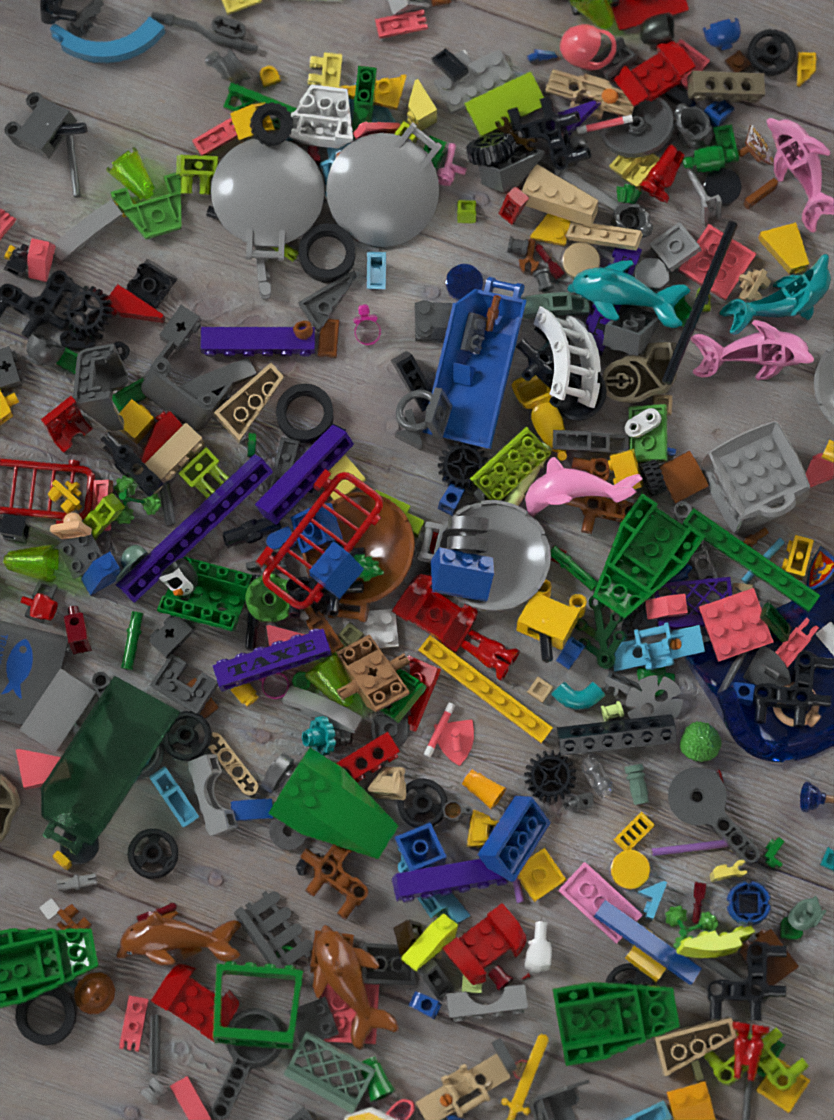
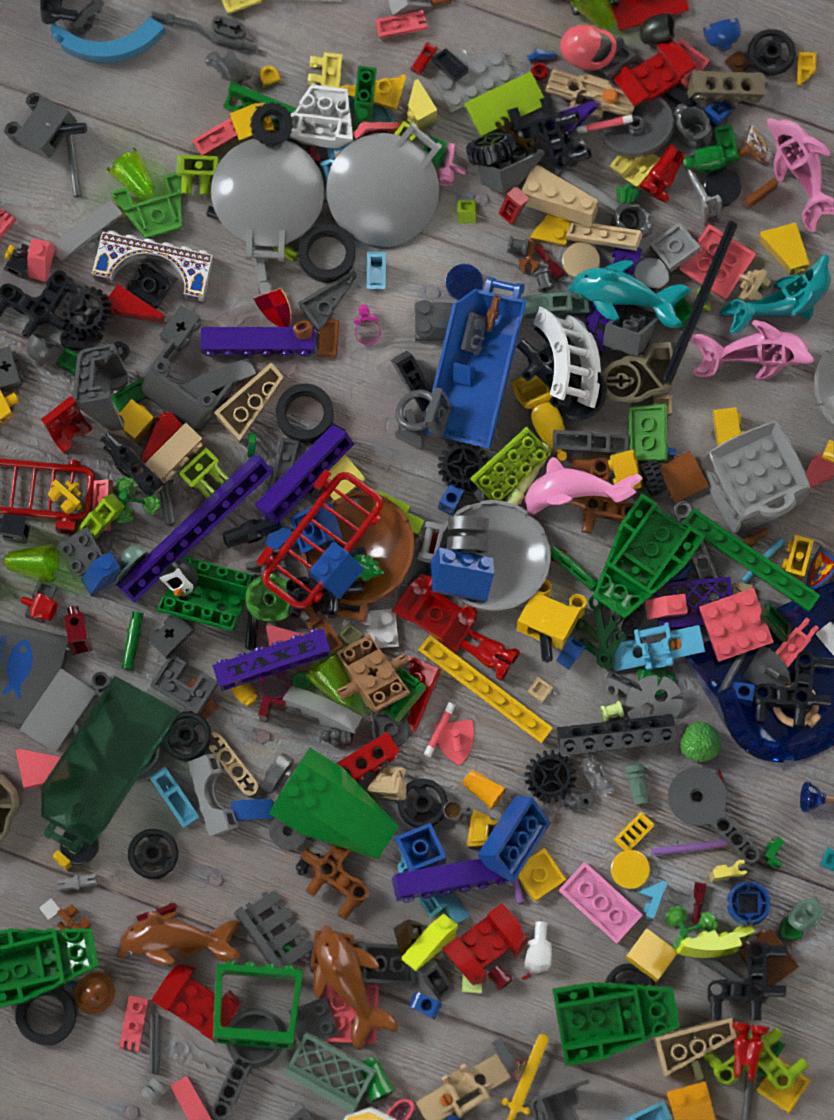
(71, 527): light nougat tile -> none
(118, 250): none -> arch
(266, 705): none -> dark red panel
(275, 307): none -> shield
(320, 736): teal plant -> none
(422, 59): none -> red bar
(462, 1006): light grey arch -> none
(539, 67): none -> red plate
(578, 699): teal cylinder -> none
(642, 422): white plate -> none
(647, 942): tile -> none
(726, 424): none -> yellow brick

